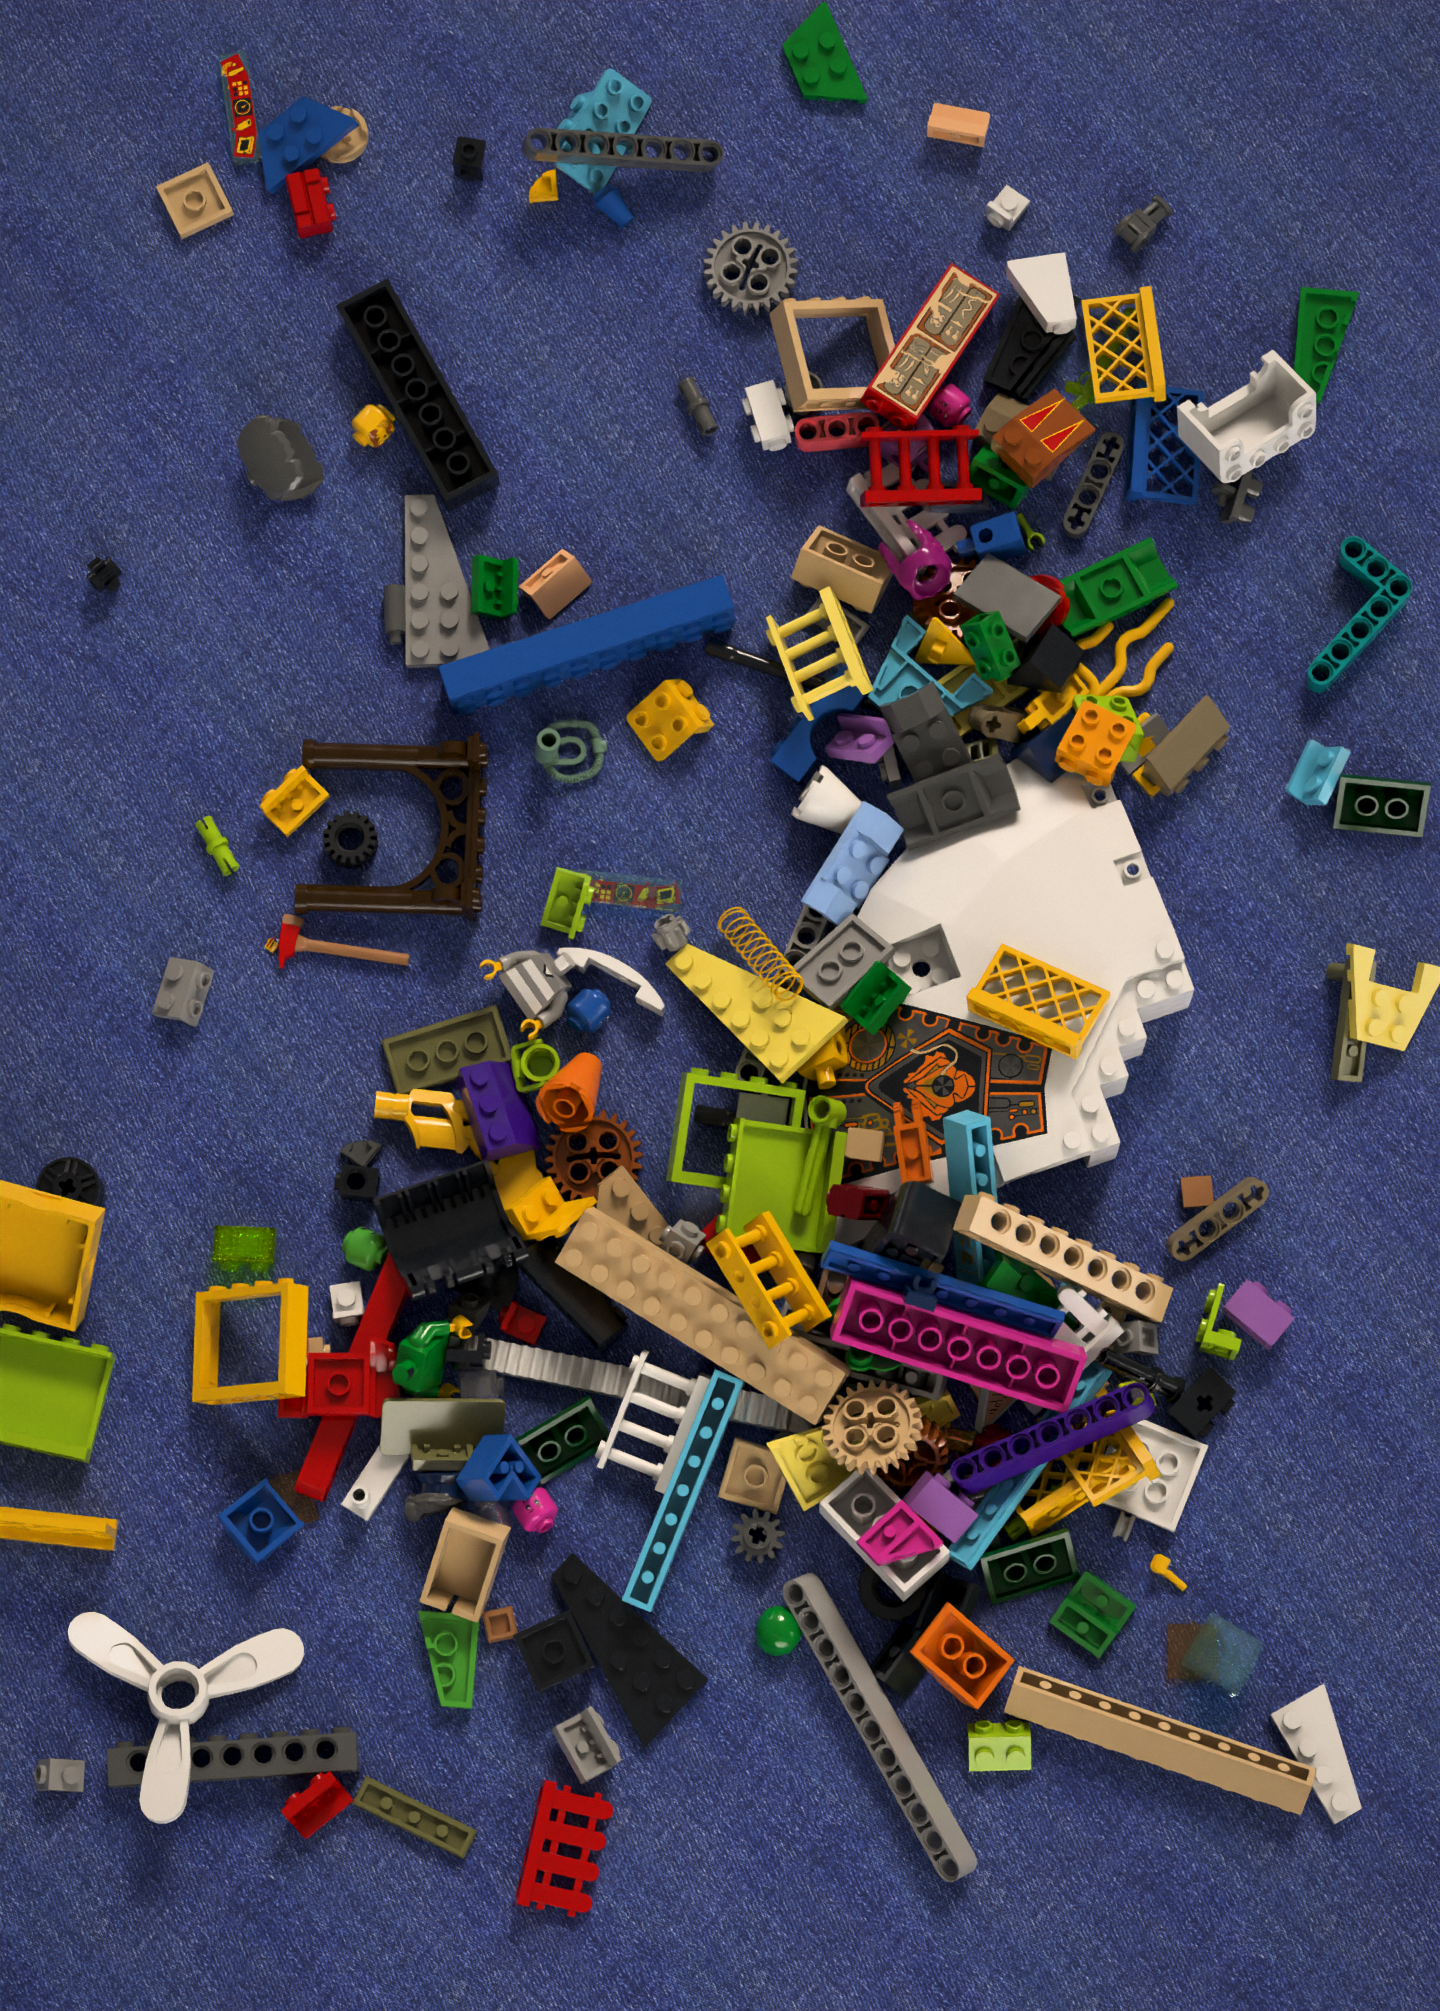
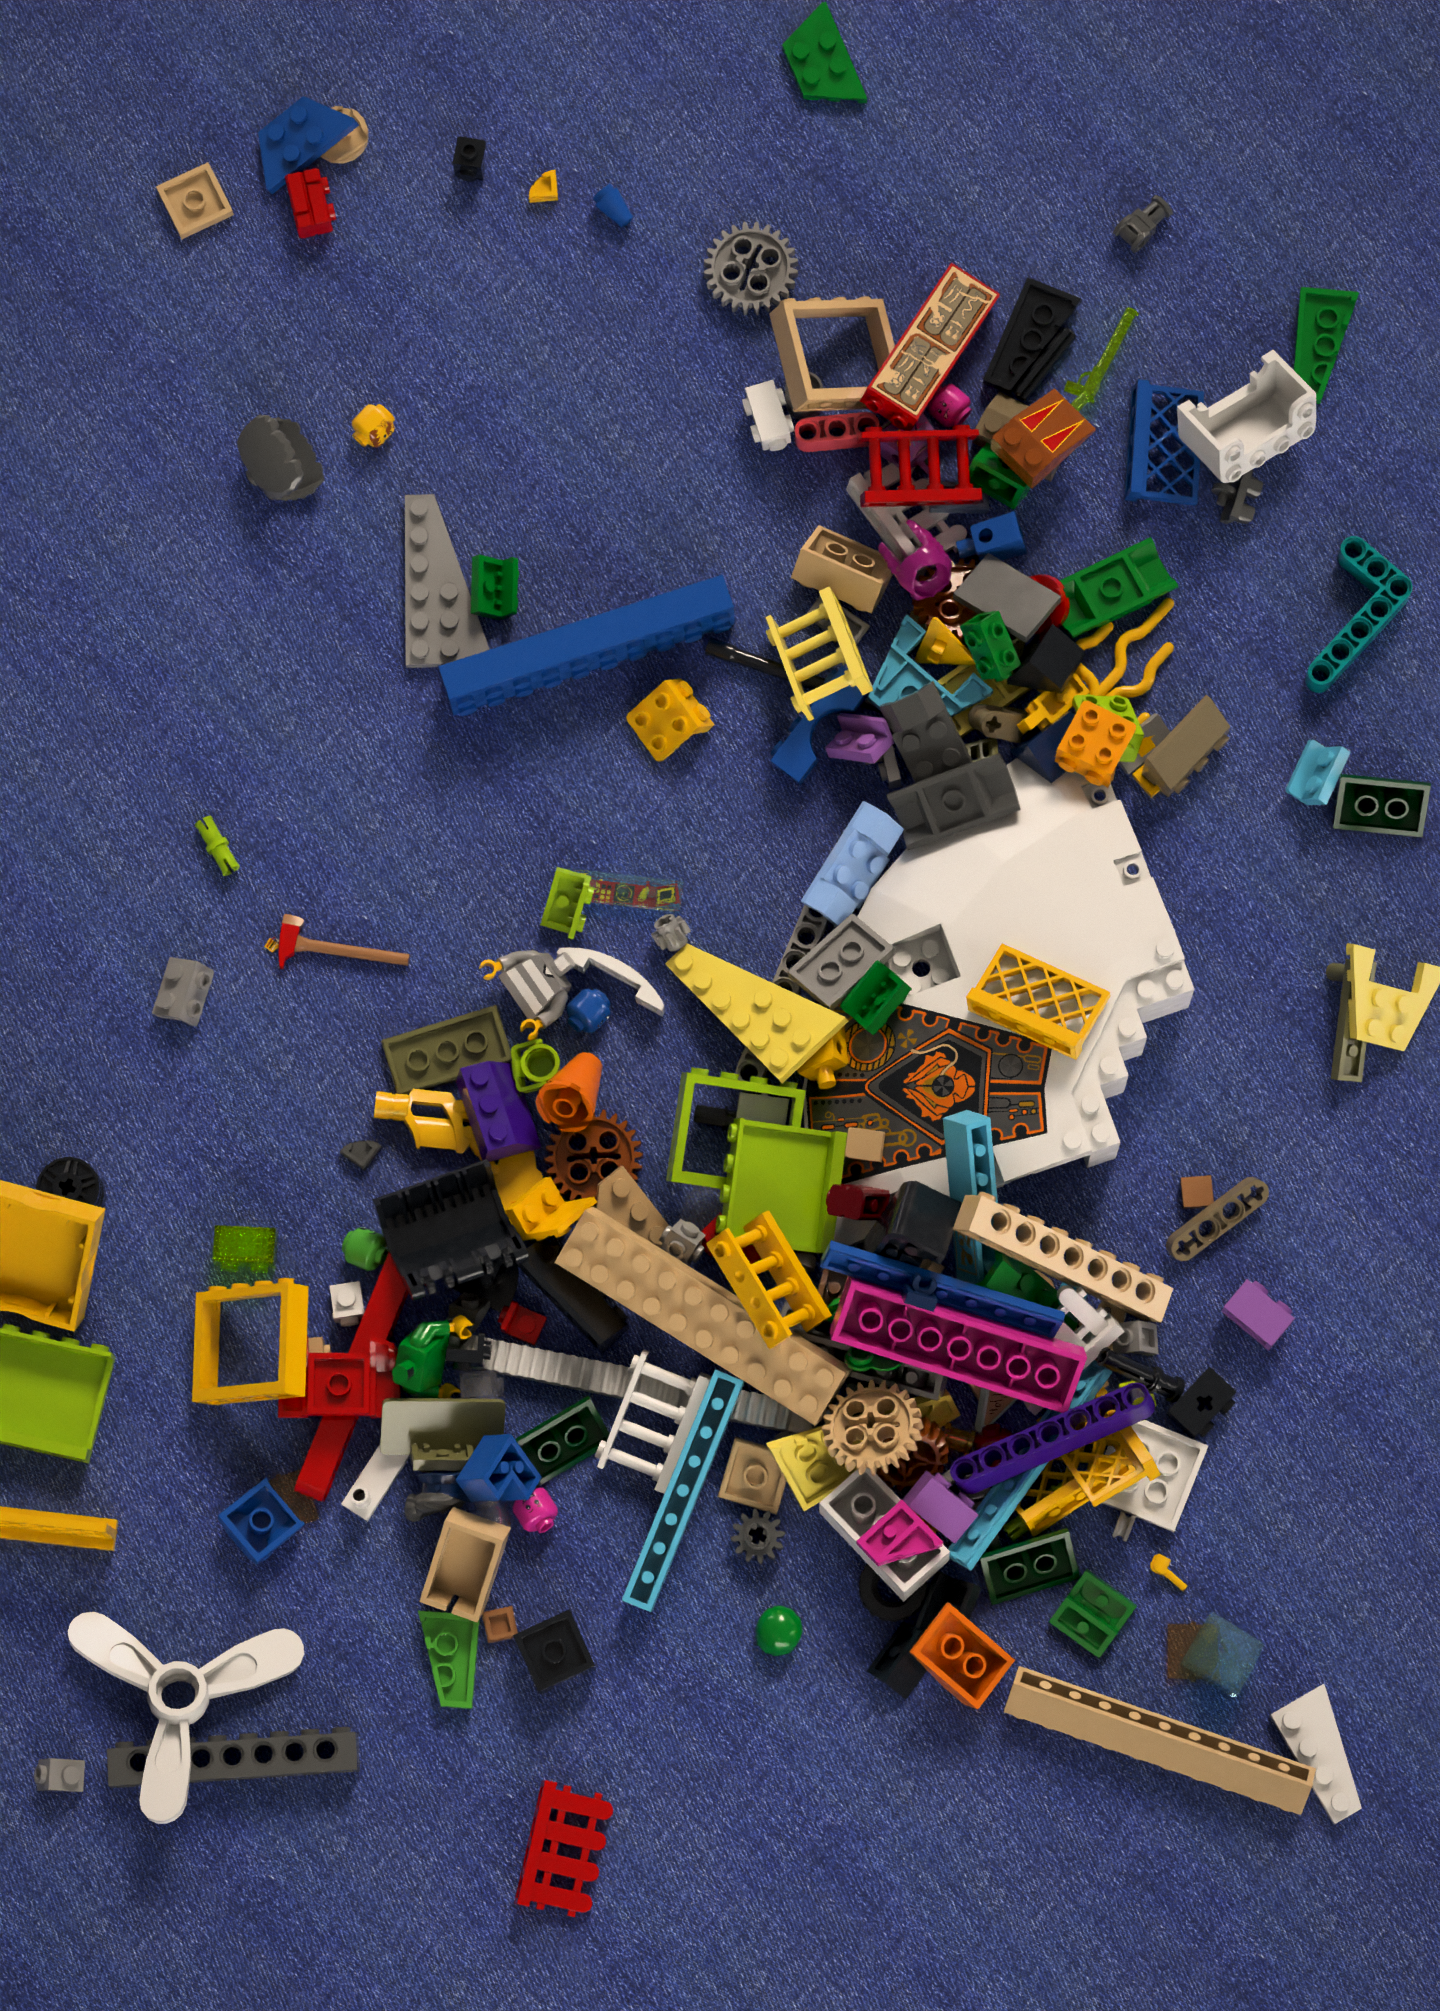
(104, 574): black gear -> none
(240, 107): tile -> none
(293, 800): yellow bracket -> none
(316, 1804): red bracket -> none
(350, 857): black tyre -> none
(367, 1192): black brick -> none
(394, 612): dark grey cylinder -> none
(409, 759): dark brown arch -> none
(414, 1817): olive tile -> none
(418, 395): black brick -> none
(548, 744): sand green piece -> none
(556, 583): light nougat panel -> none
(587, 1744): light grey bracket -> none
(609, 155): dark grey beam -> none
(612, 108): medium azure bracket -> none
(637, 1661): black wing -> none
(697, 406): dark grey pin -> none
(747, 917): yellow piece -> none
(817, 1148): lime axle -> none
(826, 802): white cone -> none
(879, 1727): light grey beam -> none
(912, 1145): orange hinge -> none
(958, 124): light nougat panel -> none
(999, 1746): lime bracket -> none
(1006, 208): white bracket -> none
(1029, 533): lime hand -> none
(1045, 289): white slope -> none
(1094, 485): dark grey beam -> none
(1149, 349): yellow fence -> none
(1219, 1343): lime bracket -> none

